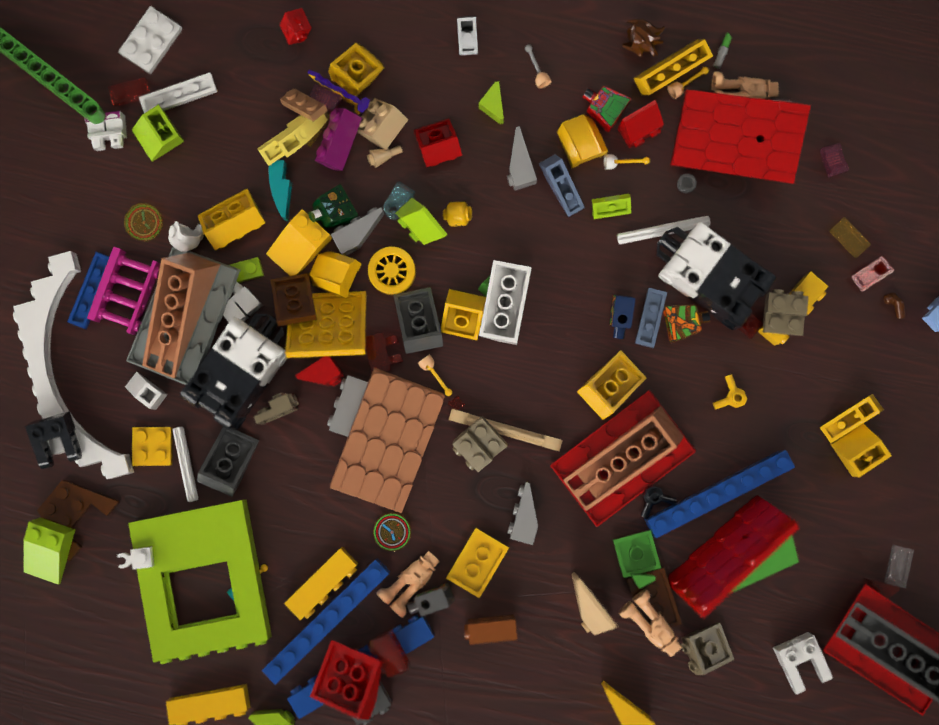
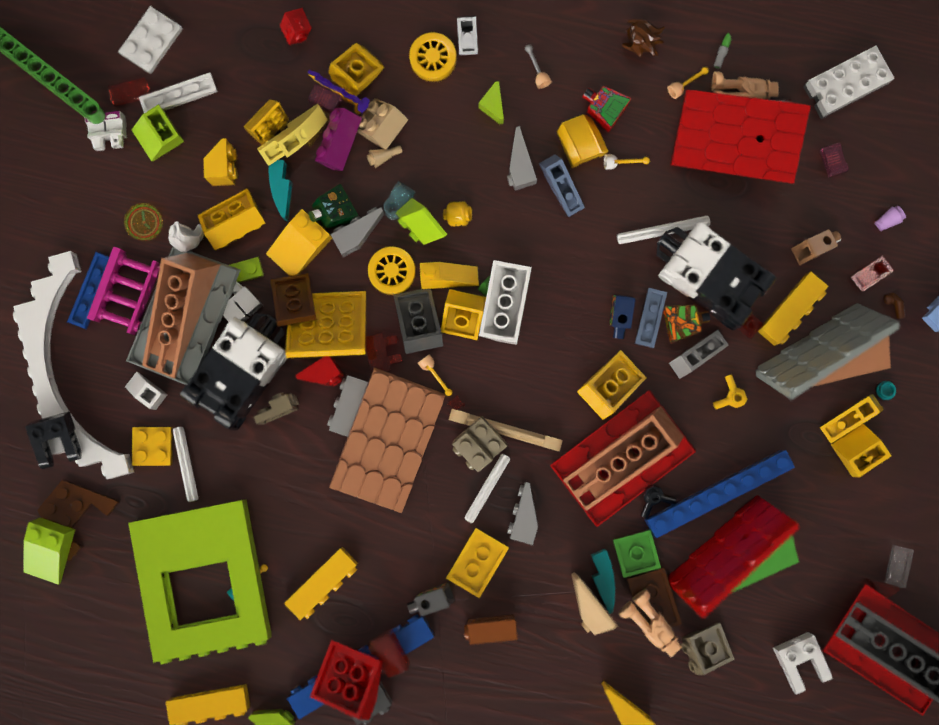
(139, 558): white plate -> none
(220, 164): none -> yellow slope
(227, 461): dark grey slope -> none
(267, 122): none -> yellow slope
(303, 104): medium nougat plate -> none
(326, 621): blue brick -> none
(334, 273): yellow slope -> none
(392, 531): tile -> none
(417, 575): light nougat piece -> none
(433, 57): none -> yellow wheel
(438, 143): red slope -> none
(447, 275): none -> yellow slope
(487, 488): none -> white axle
(604, 578): none -> teal slope
(611, 206): lime plate -> none
(641, 124): red slope -> none
(642, 579): bright green slope -> none
(673, 67): yellow brick -> none
(686, 183): dark grey tile -> none
(698, 354): none -> light grey slope
(785, 312): dark tan plate -> none
(816, 246): none -> medium nougat torso
(840, 349): none -> light grey piece
(849, 82): none -> white piece
(850, 237): clear yellow tile -> none
(886, 390): none -> teal plate
(890, 218): none -> lavender cone

